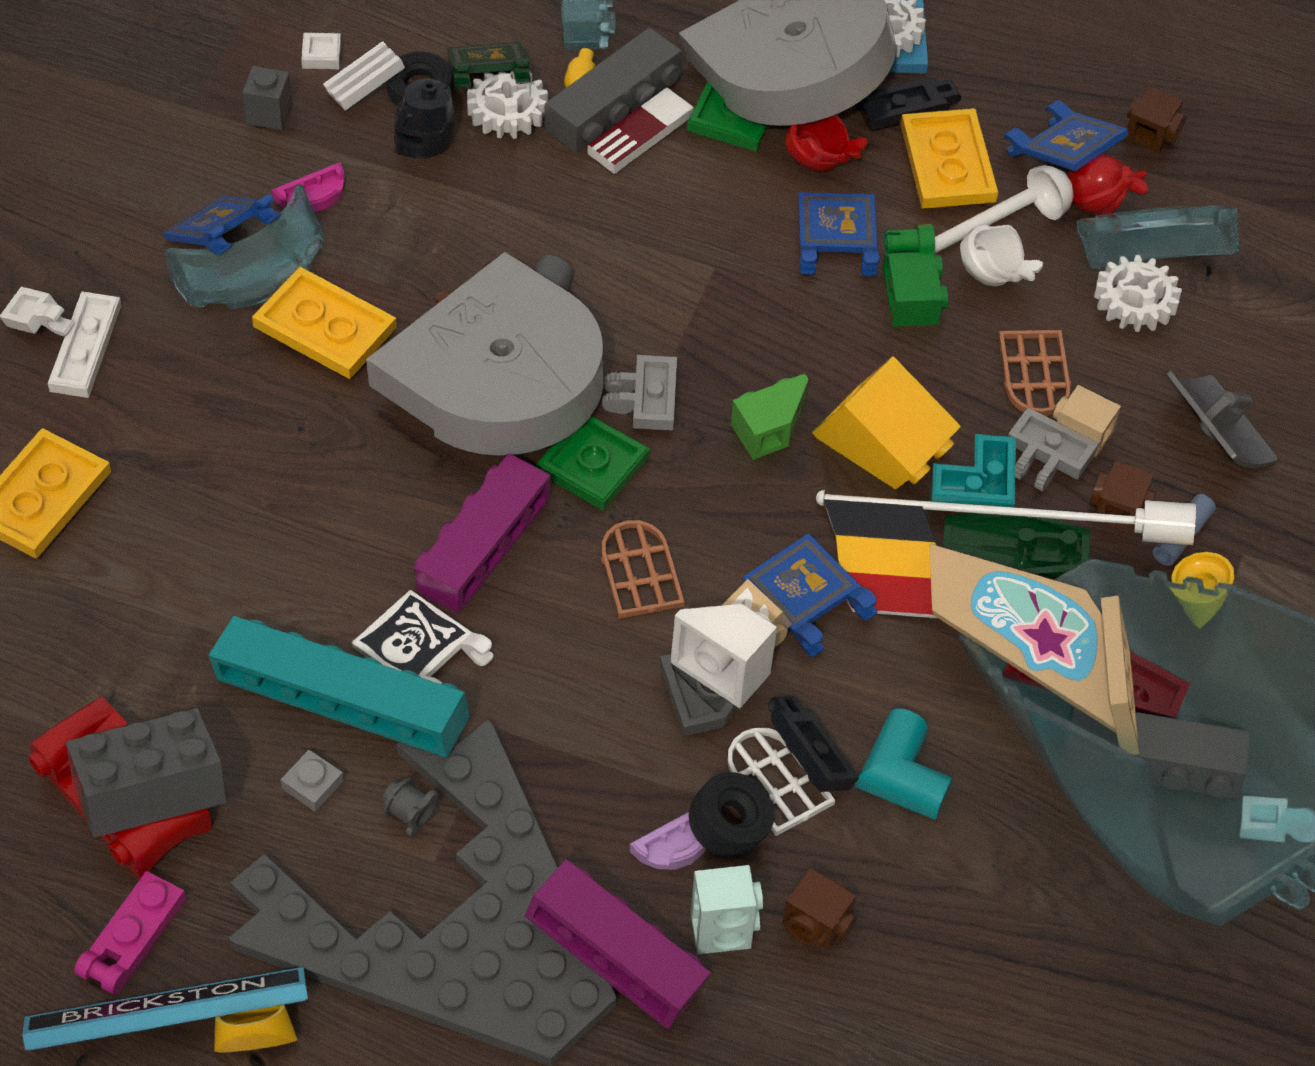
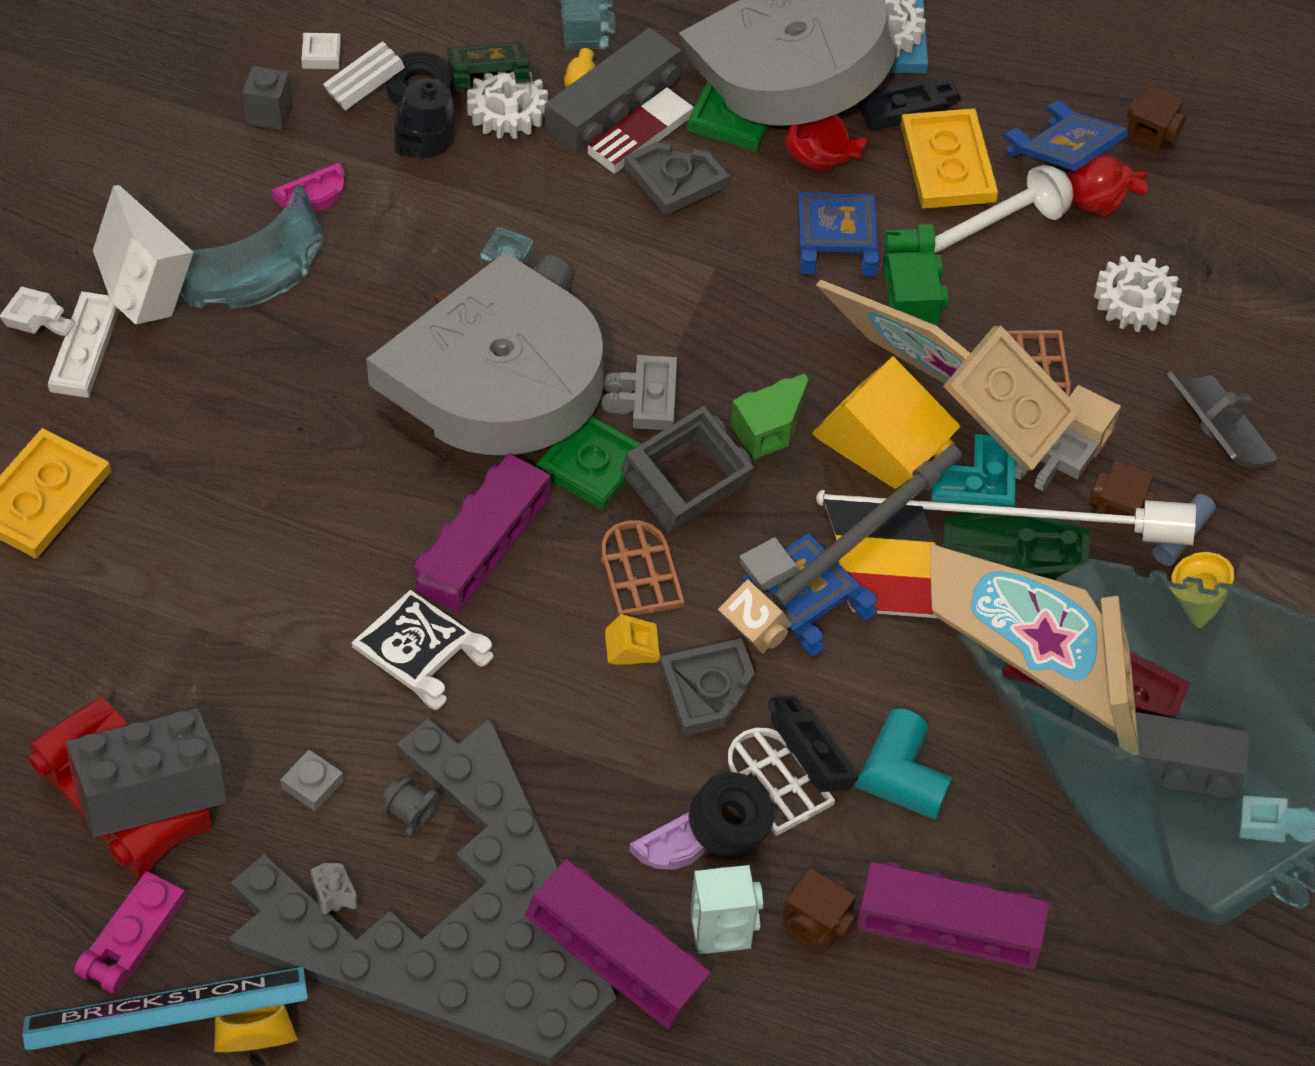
(139, 259): none -> white slope
(218, 218): blue flag -> none
(324, 322): yellow plate -> none
(333, 887): none -> light grey piece
(340, 685): teal brick -> none
(509, 242): none -> clear light blue plate
(631, 641): none -> yellow slope
(659, 493): none -> dark grey window
(675, 177): none -> dark grey plate
(724, 649): white slope -> none
(768, 564): none -> light grey tile
(924, 477): none -> dark grey bar
(953, 915): none -> magenta brick
(993, 382): none -> tan piece
(996, 256): white hat -> none
(1159, 233): clear light blue windscreen -> none

